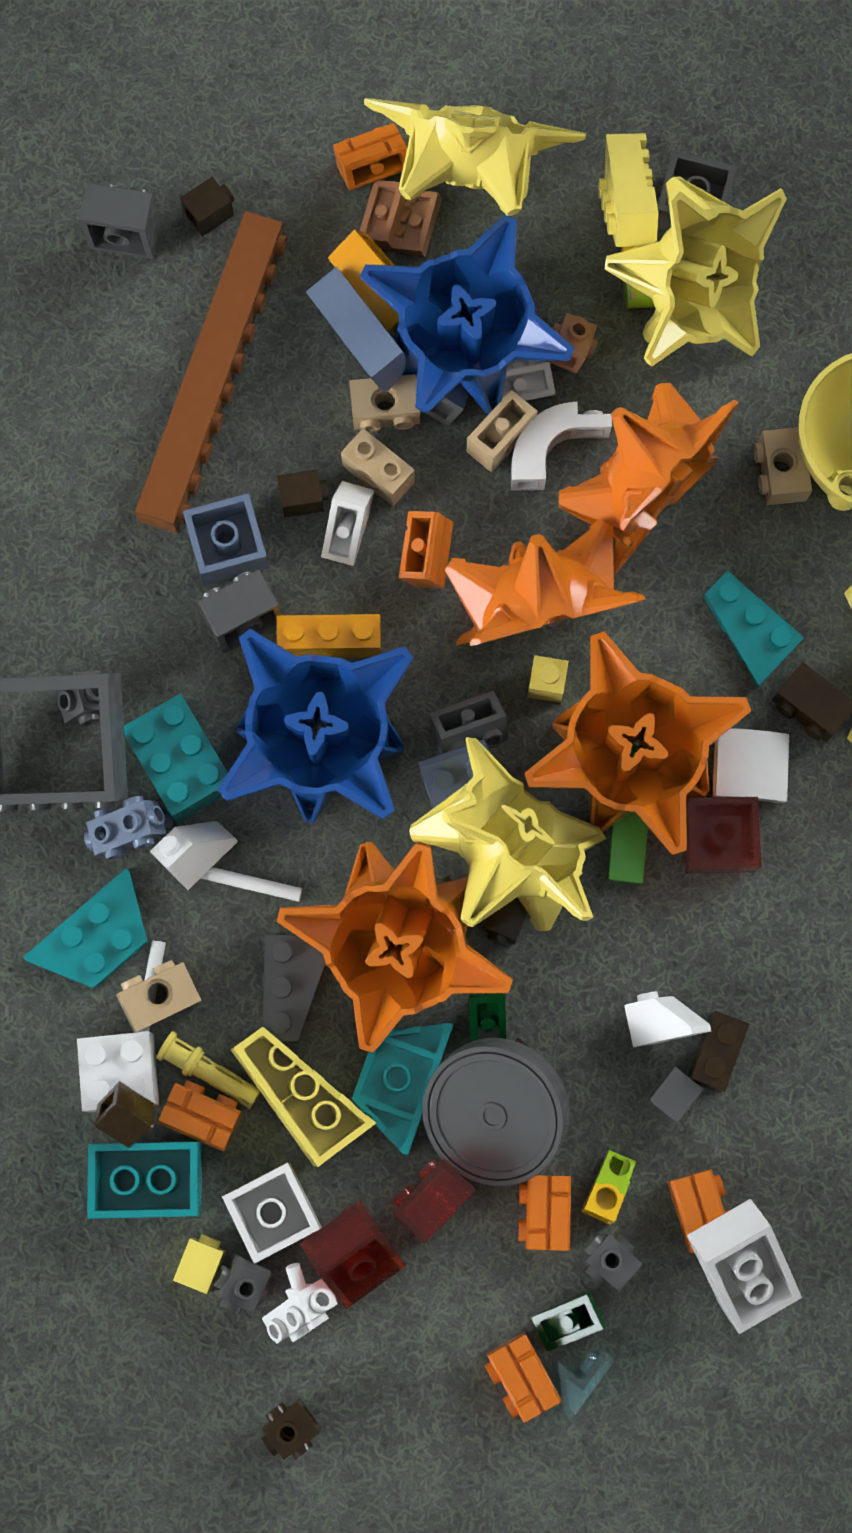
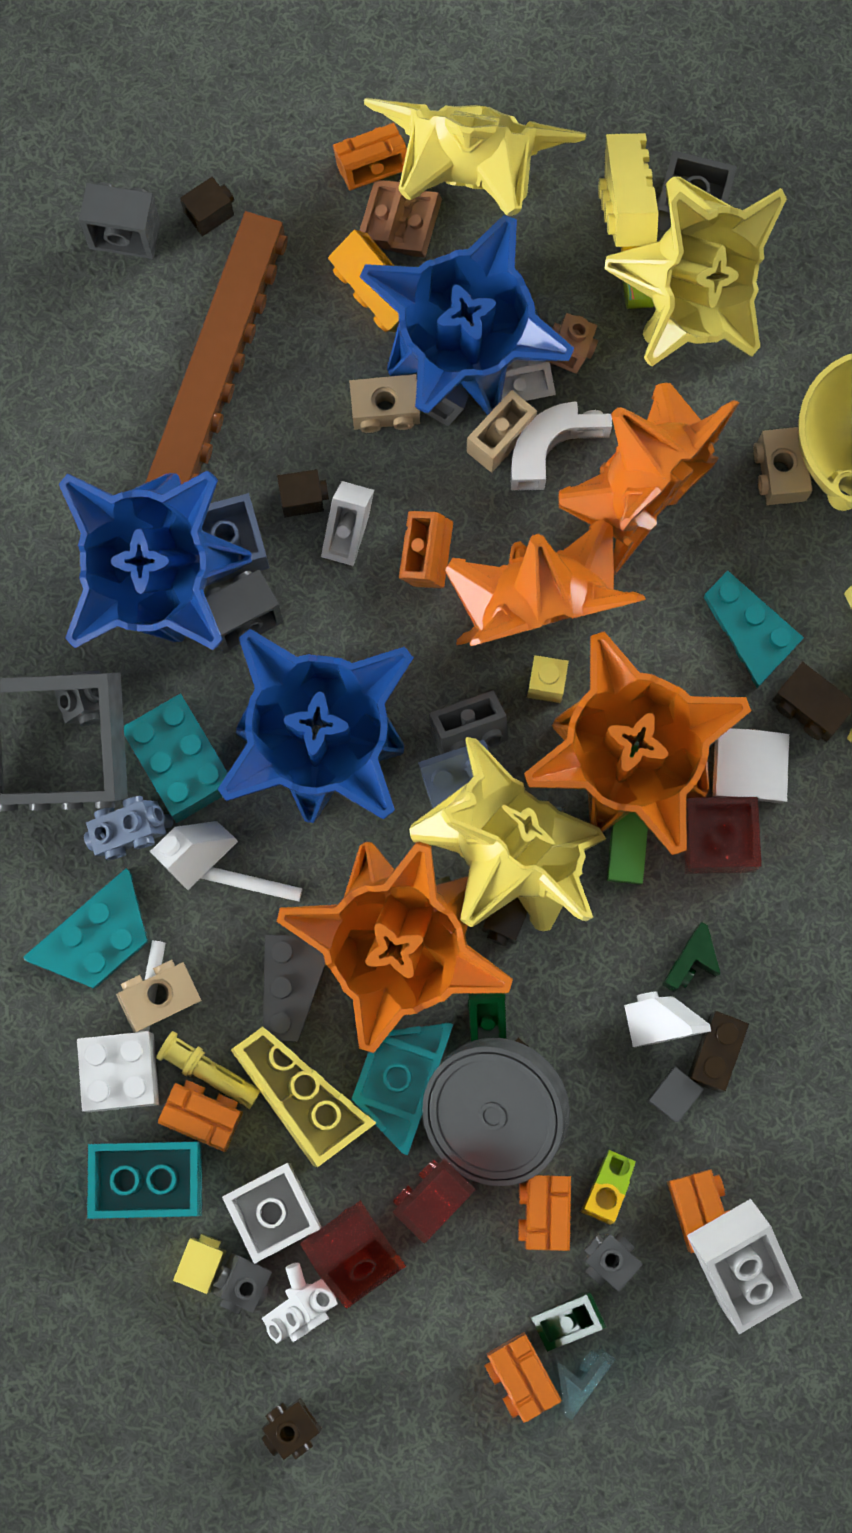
(124, 1115): dark brown brick -> none
(148, 559): none -> blue piece
(330, 635): light orange brick -> none
(359, 329): sand blue brick -> none
(378, 467): tan brick -> none
(697, 951): none -> dark green slope

